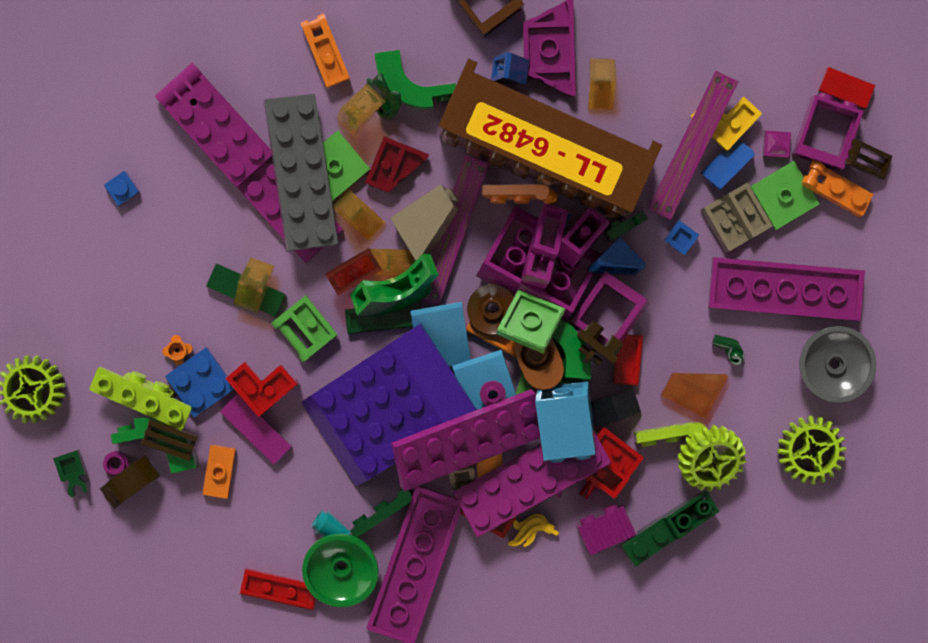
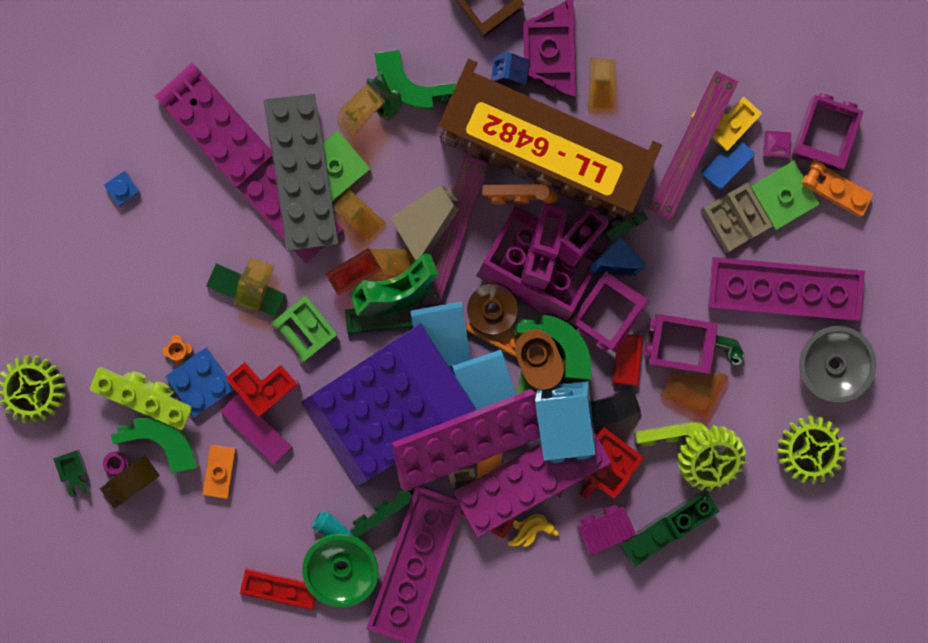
(149, 433): dark brown tile -> none
(325, 52): orange plate -> none
(393, 164): dark red wing -> none
(489, 386): magenta plate -> none
(531, 321): bright green plate -> none
(608, 350): dark brown hips -> none
(681, 237): blue plate -> none
(706, 349): none -> magenta window
(846, 87): red tile -> none
(855, 154): dark brown tile -> none

